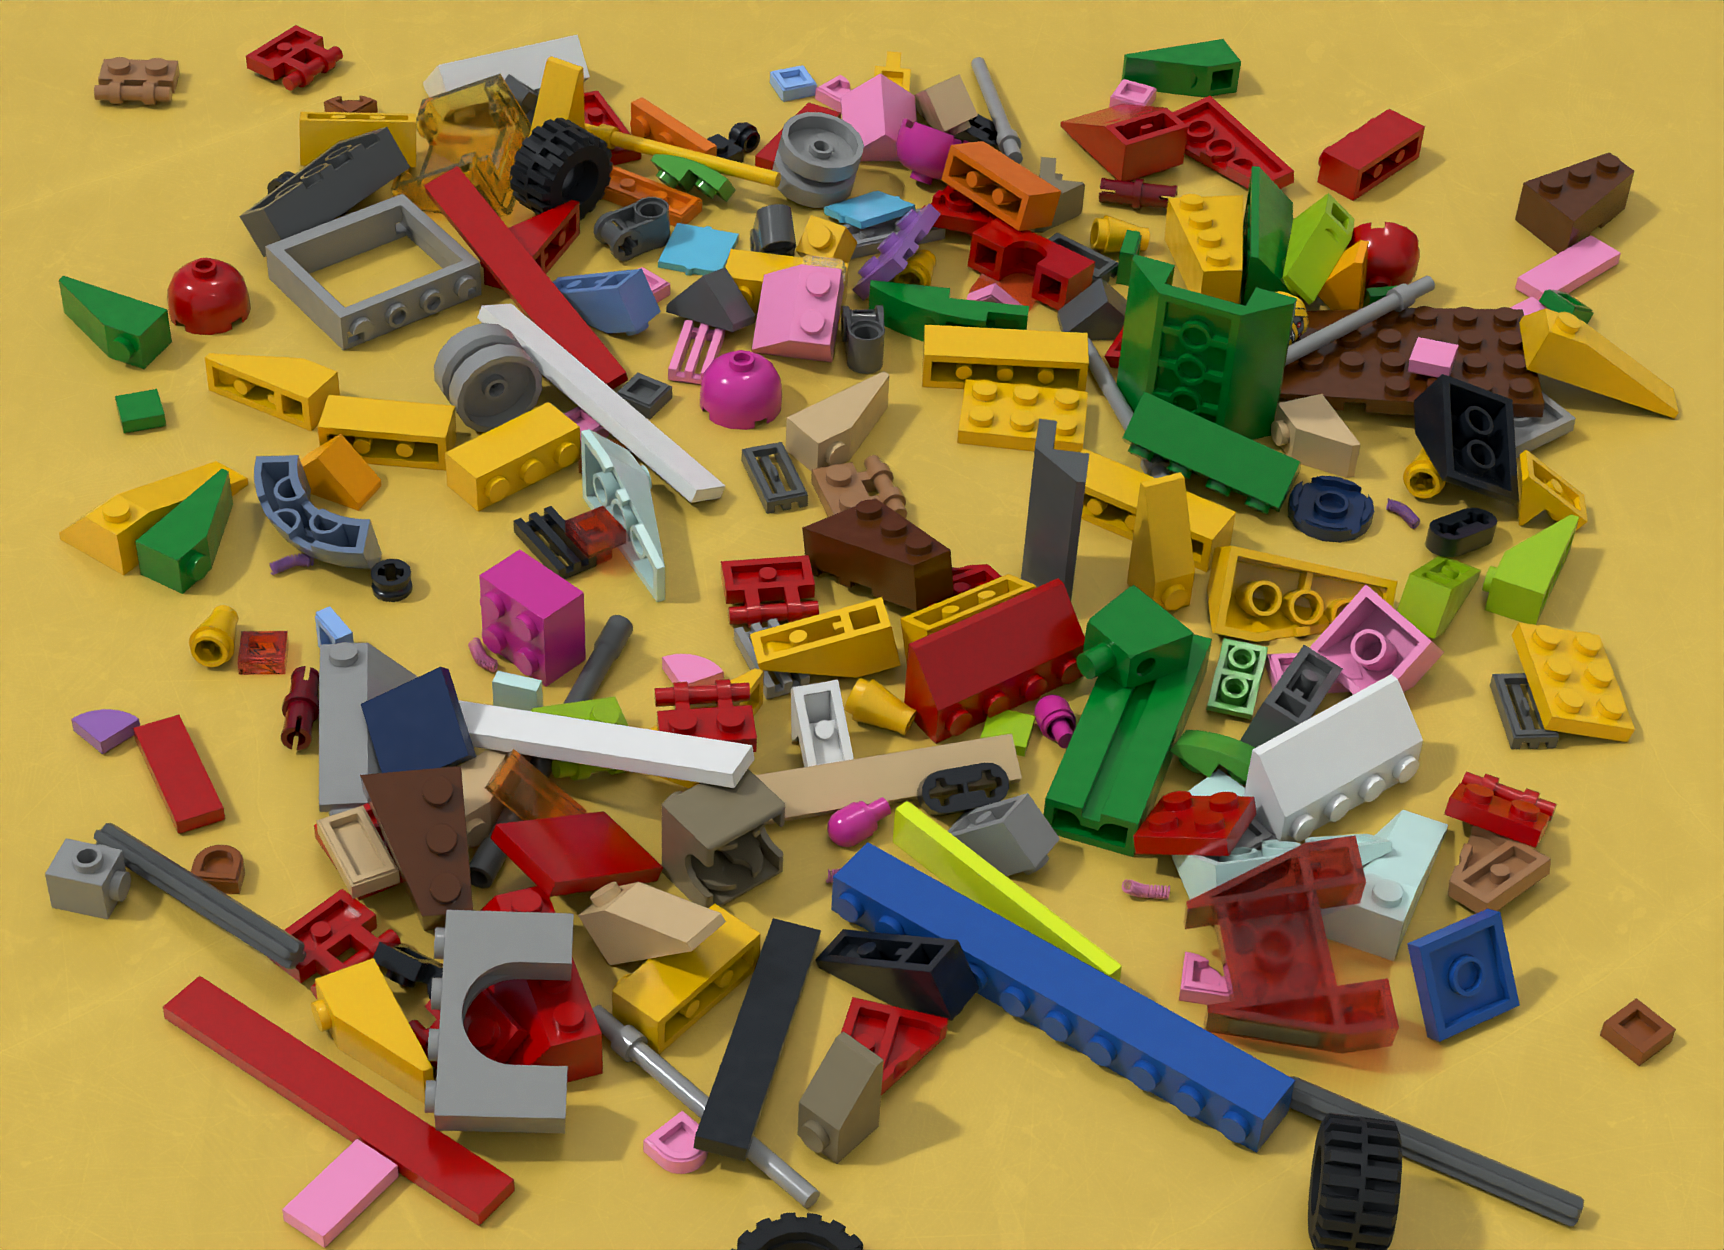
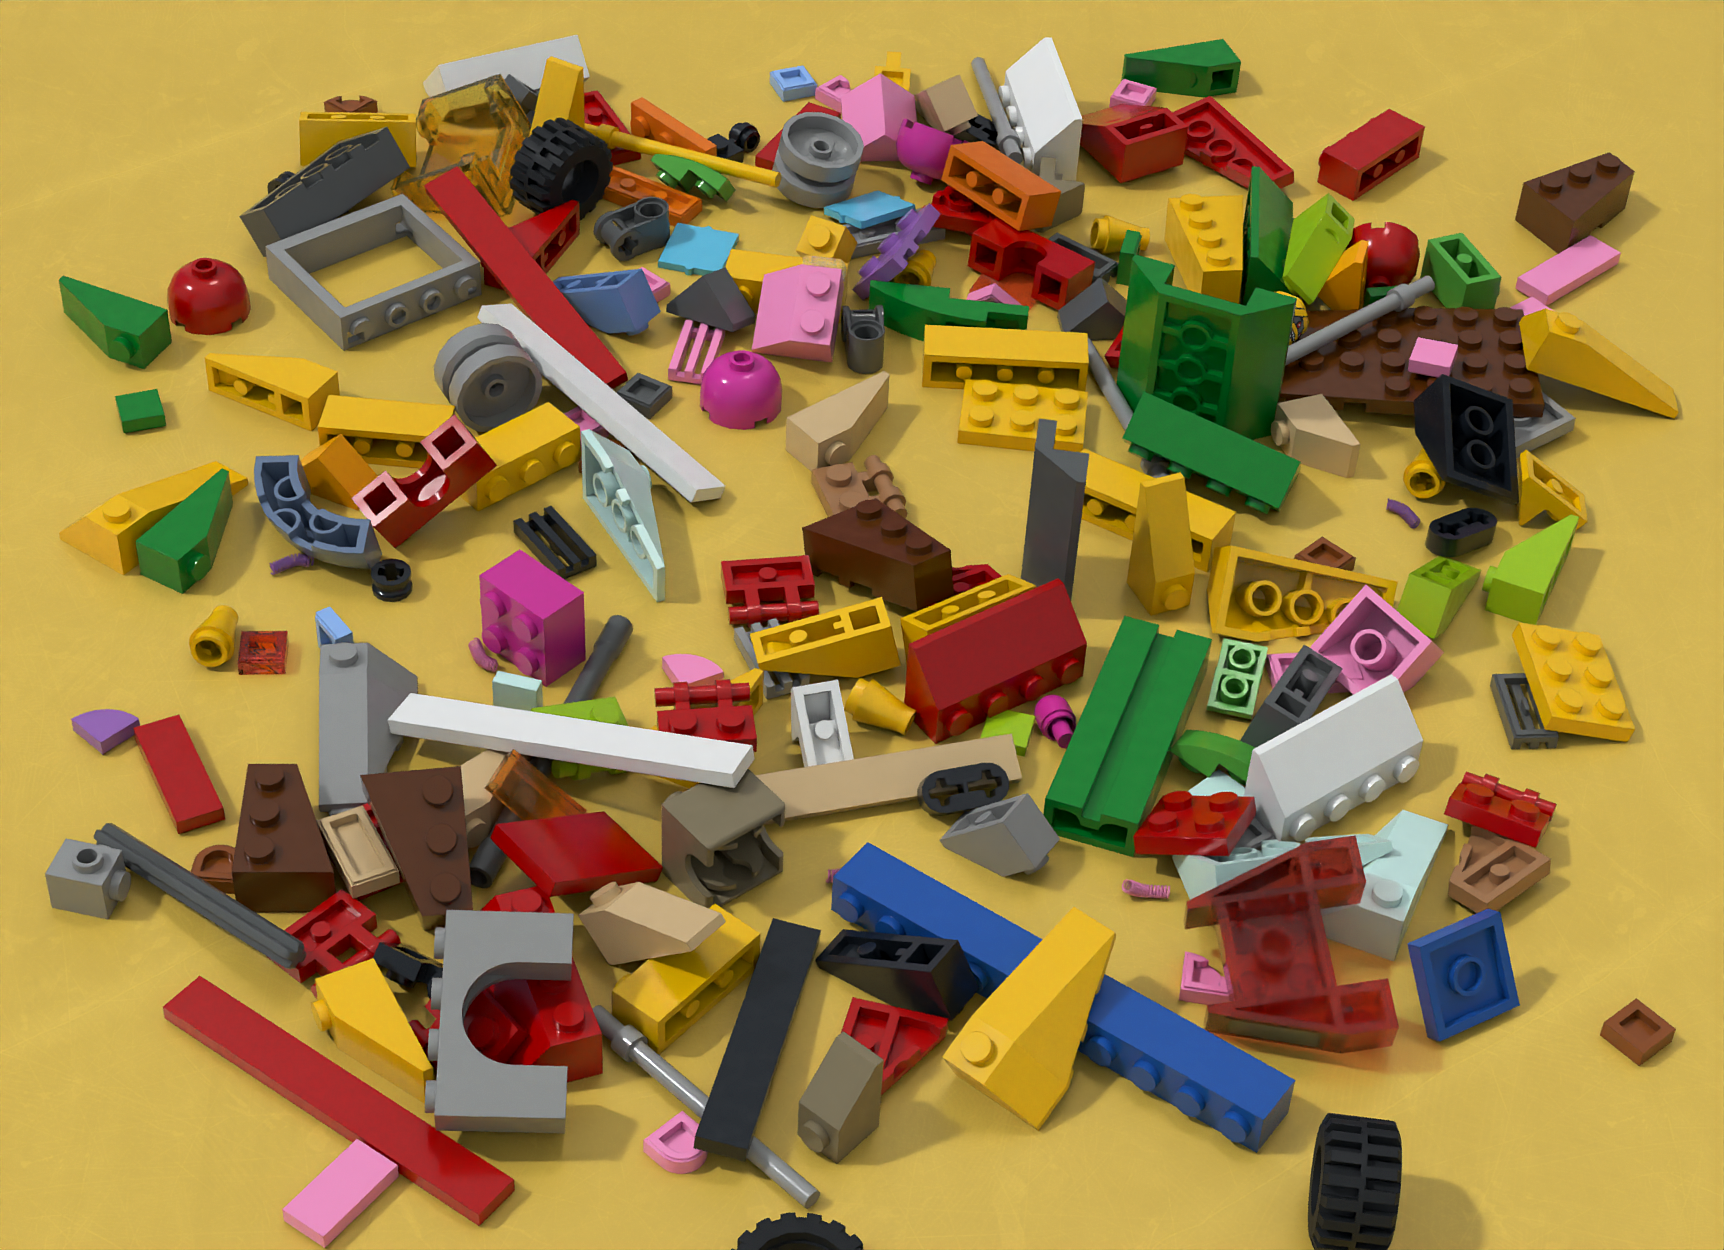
(137, 80): medium nougat plate -> none
(278, 846): none -> reddish brown wedge
(287, 56): red plate -> none
(300, 708): dark red pin -> none
(406, 504): none -> red arch
(419, 725): dark blue tile -> none
(596, 533): clear red tile -> none
(773, 231): dark grey piece -> none
(780, 496): dark grey tile -> none
(856, 822): dark pink cylinder -> none
(984, 884): neon yellow tile -> none
(1031, 1026): none -> yellow wedge
(1043, 110): none -> white slope
(1134, 641): green torso -> none
(1136, 193): dark red pin -> none
(1327, 554): none -> dark orange tile
(1330, 509): dark blue tile -> none
(1450, 1157): dark grey axle -> none
(1460, 273): none -> bright green brick
(1563, 302): green tile -> none

